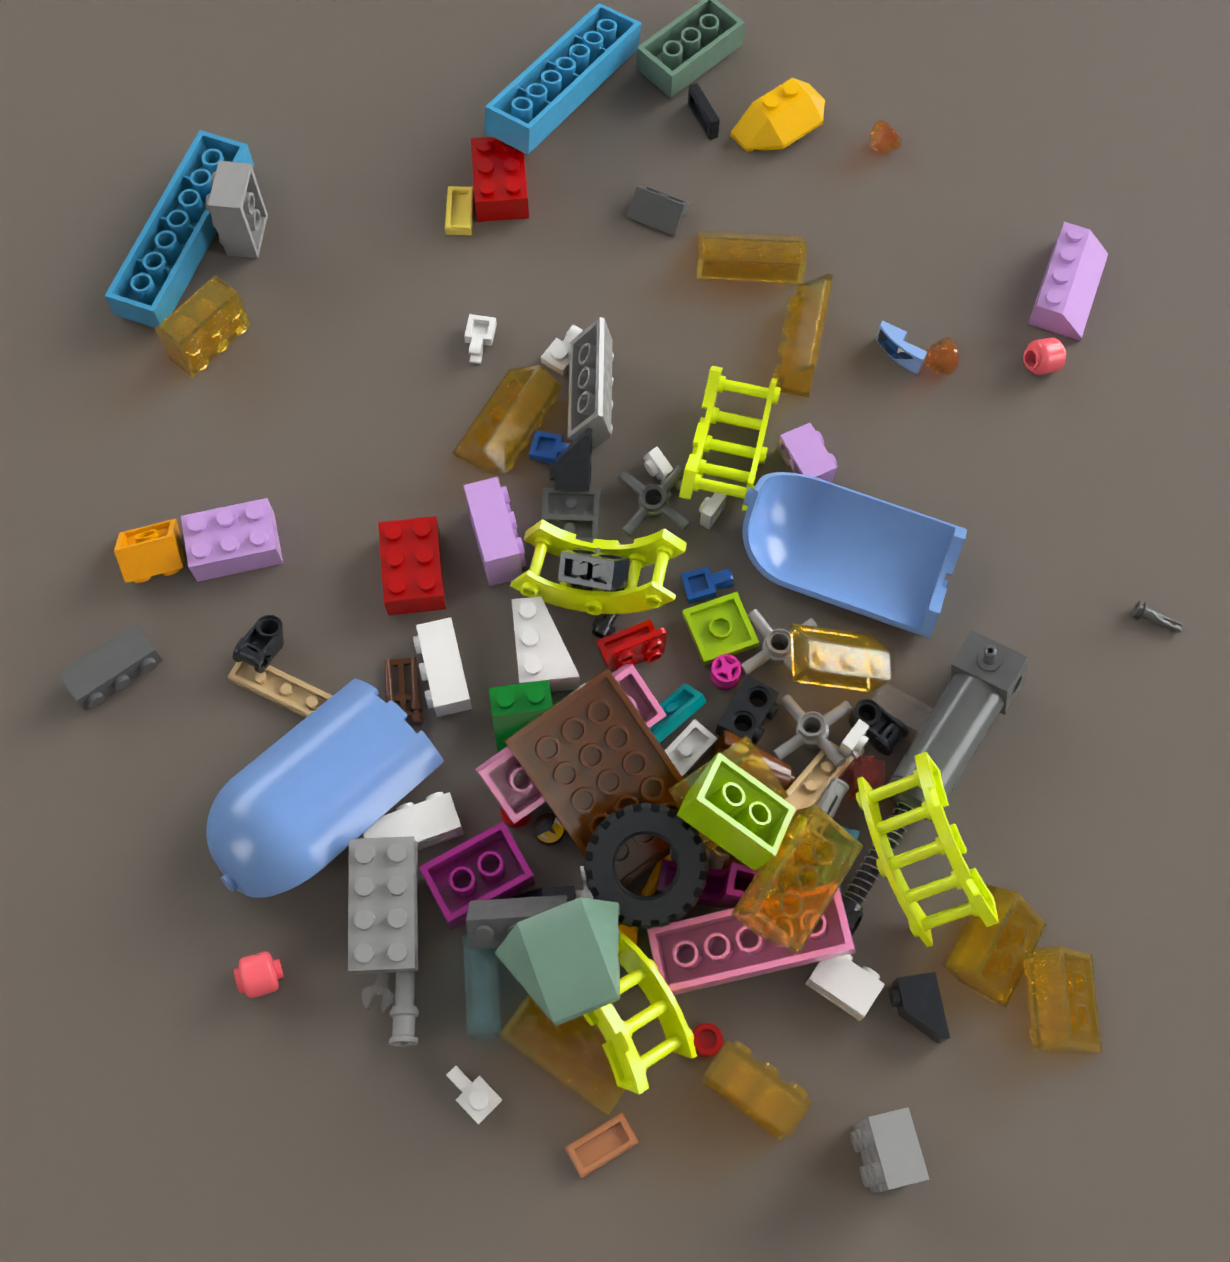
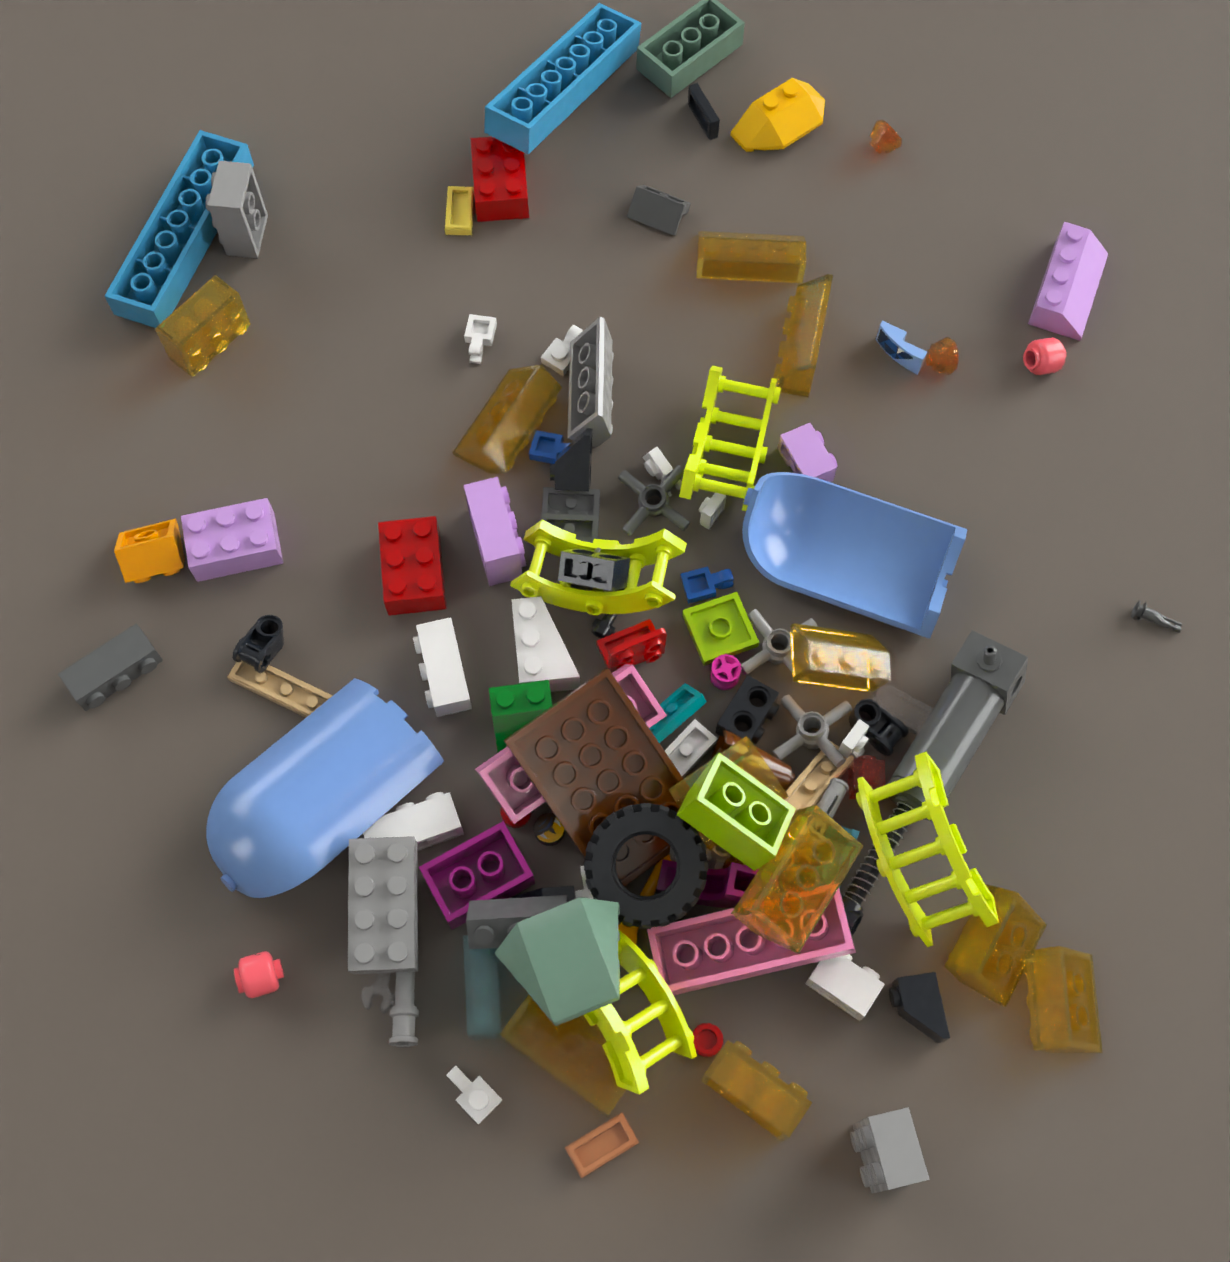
(414, 697): reddish brown piece -> none

